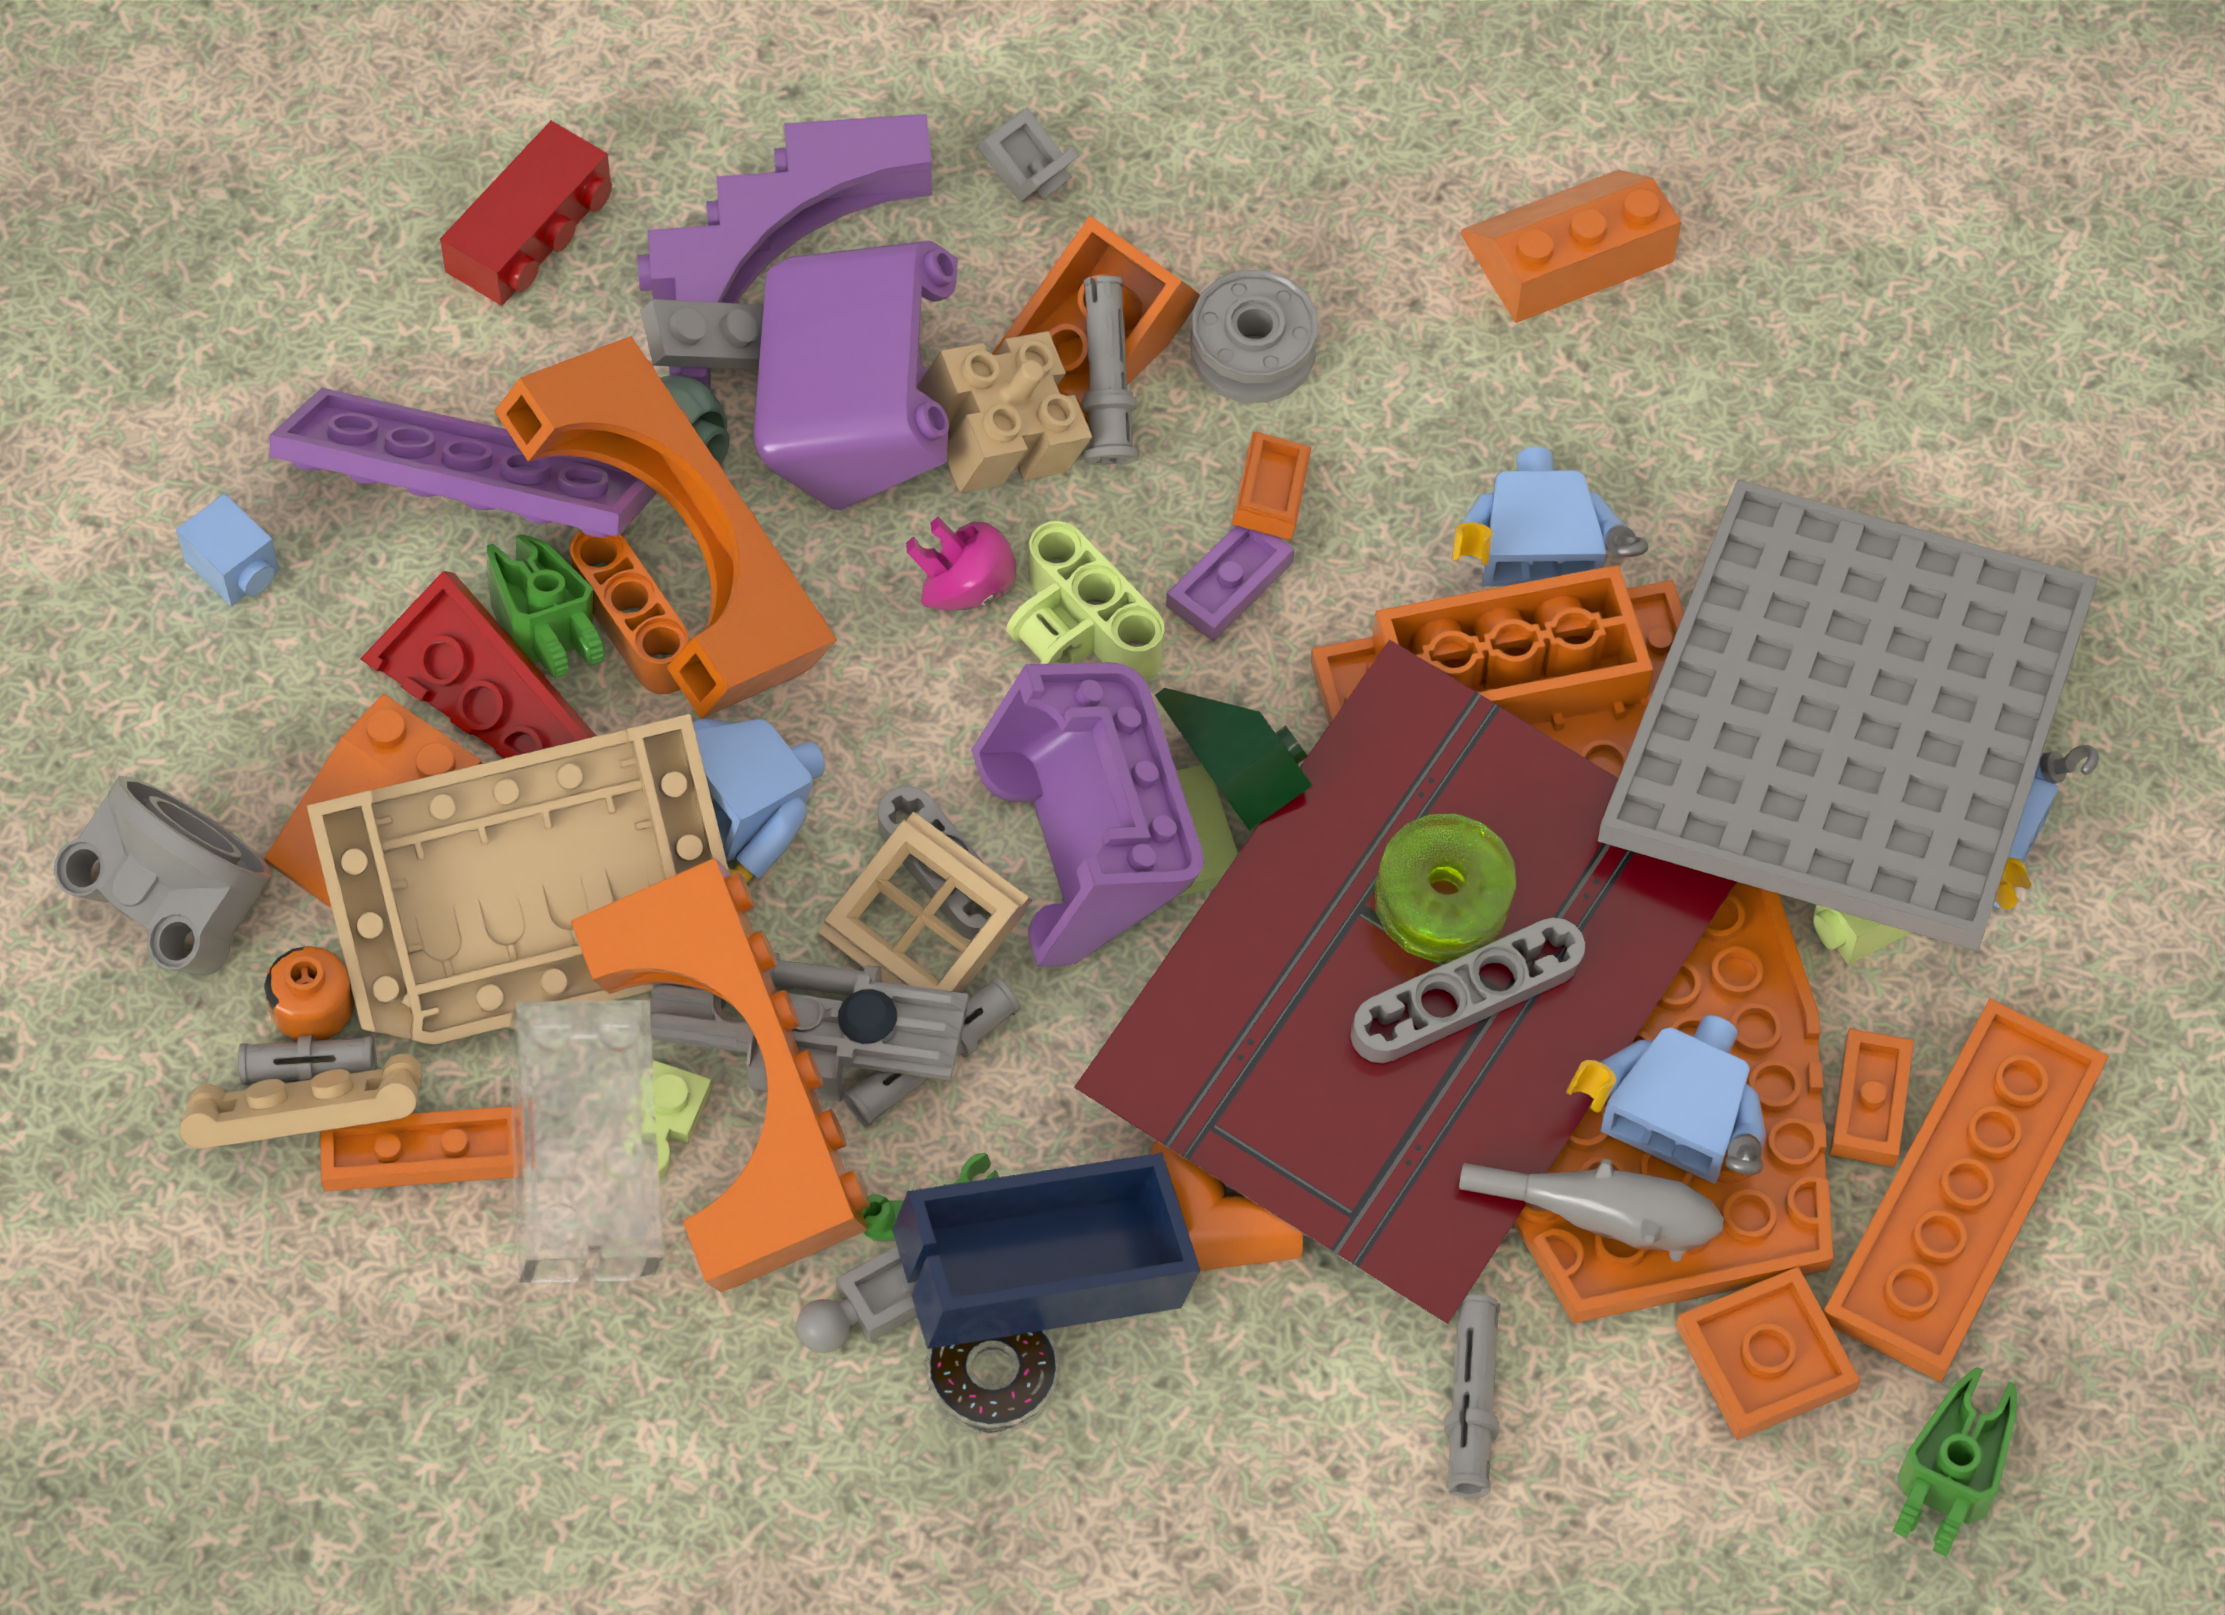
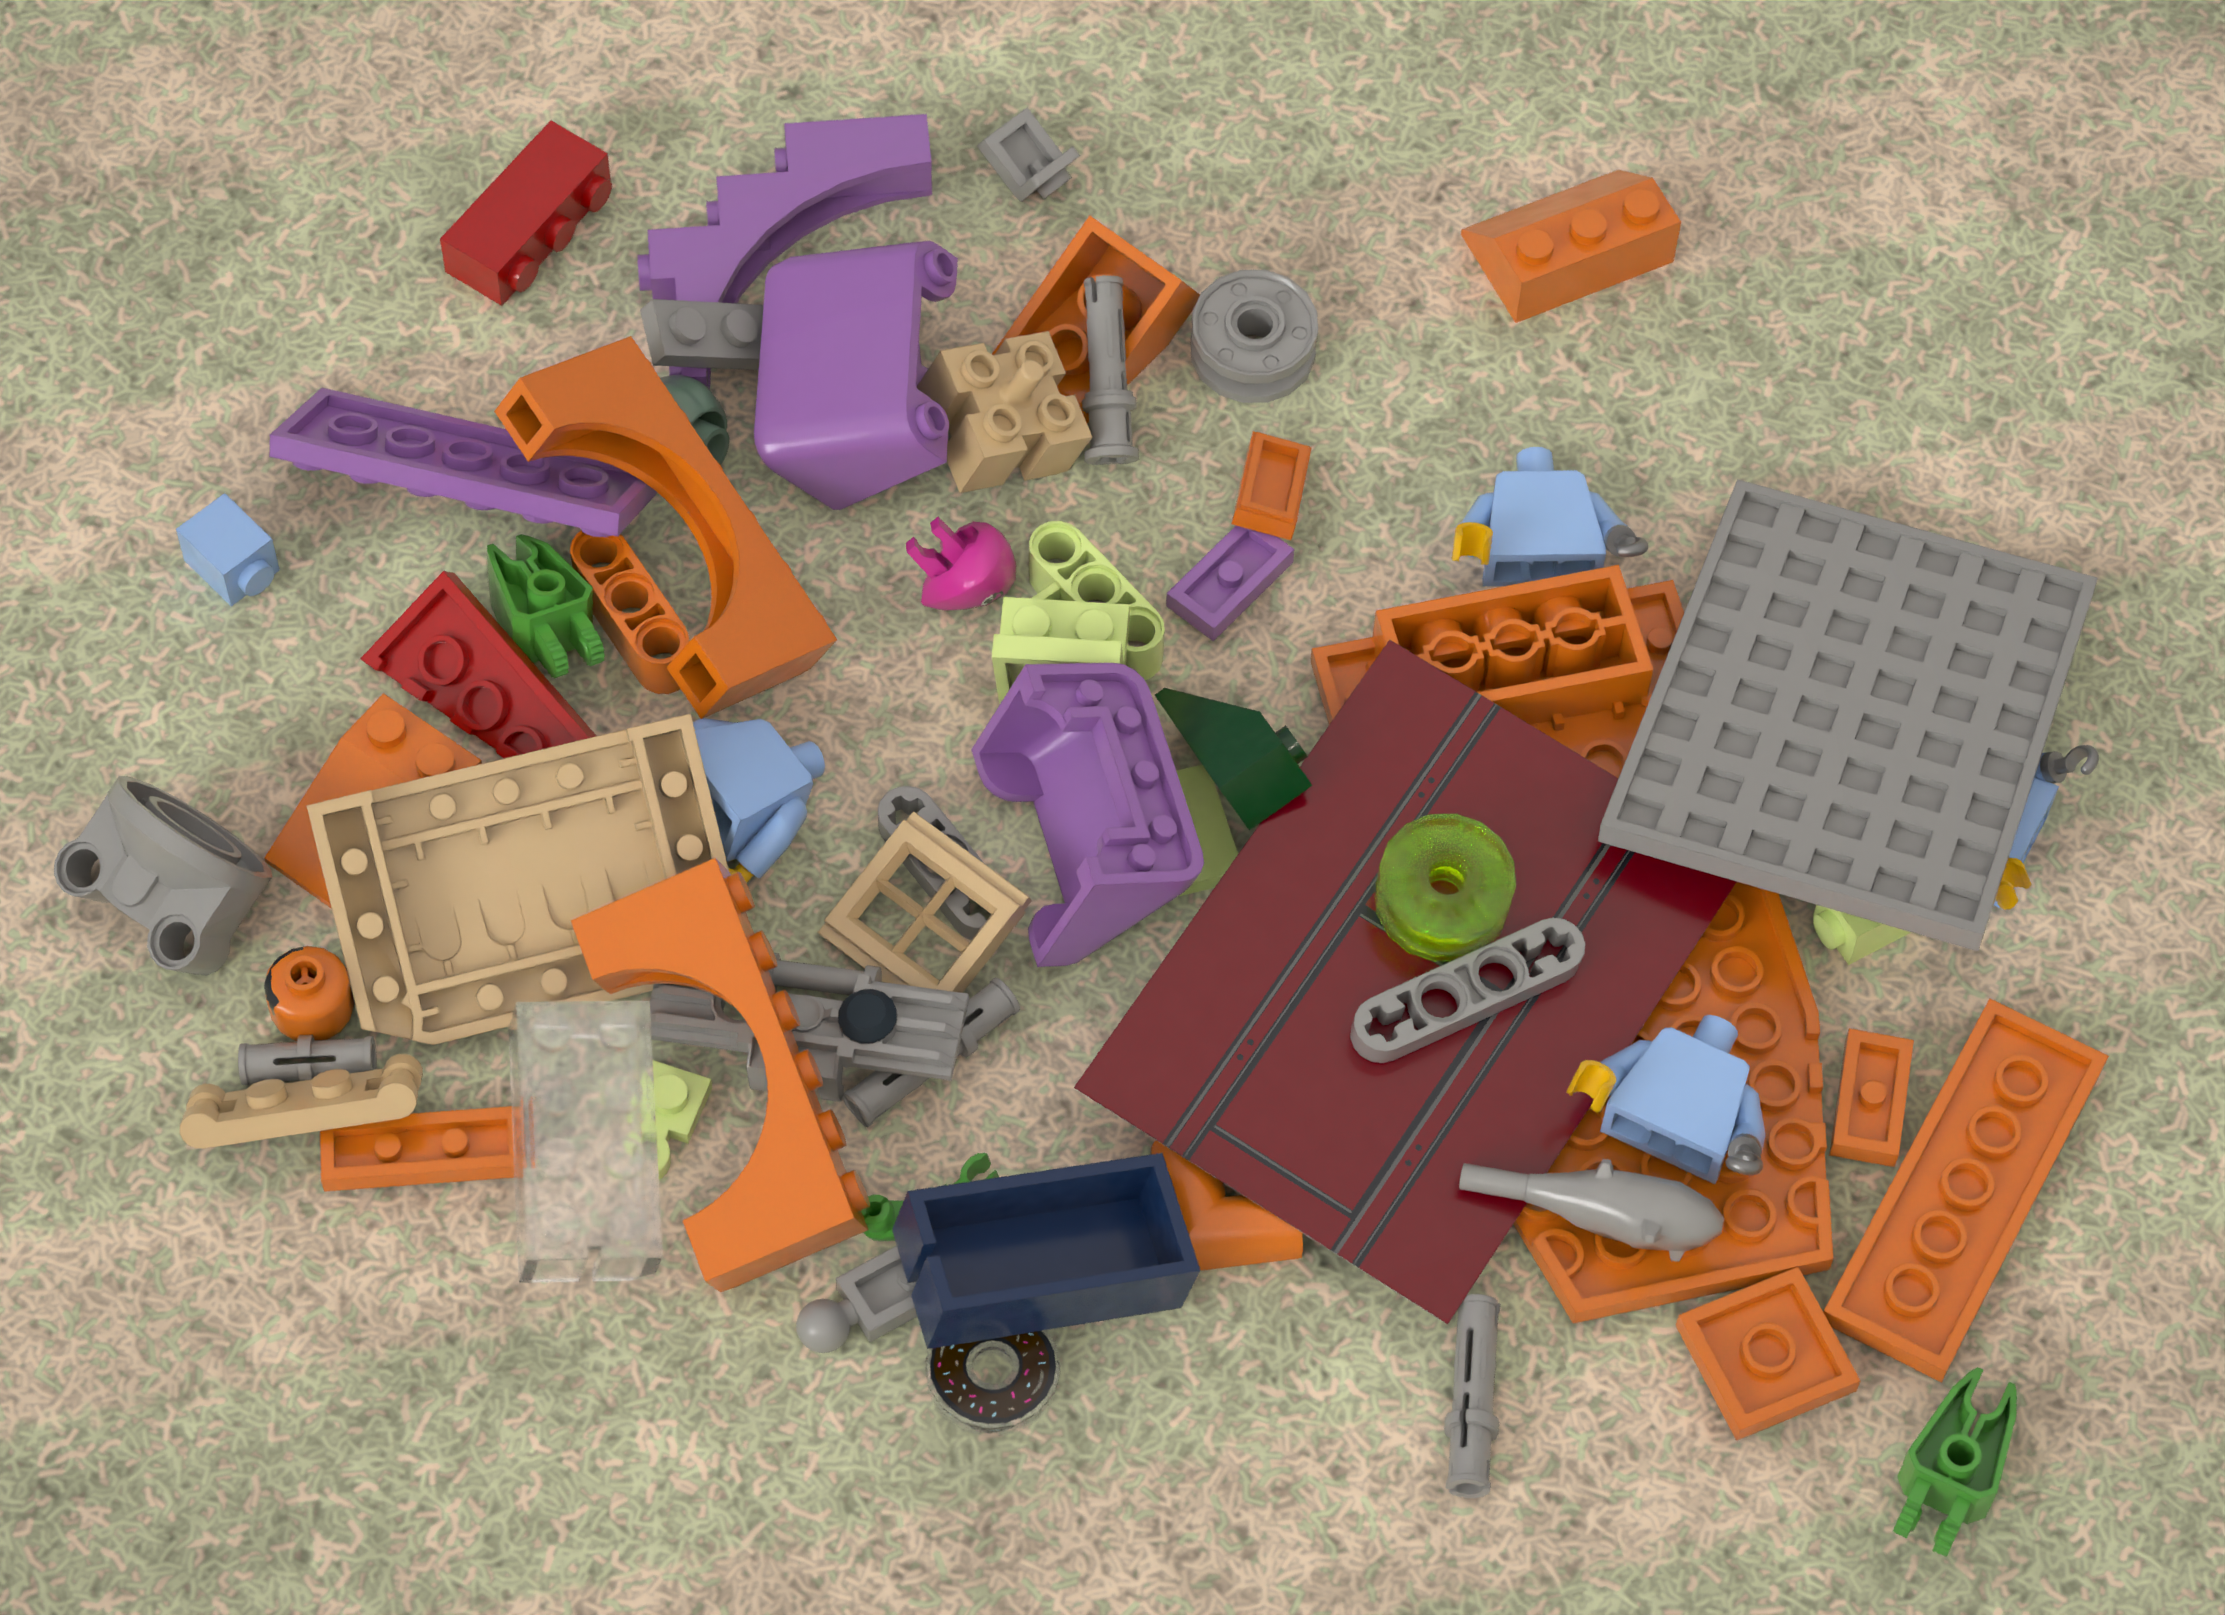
(1057, 634): none -> yellowish green bracket

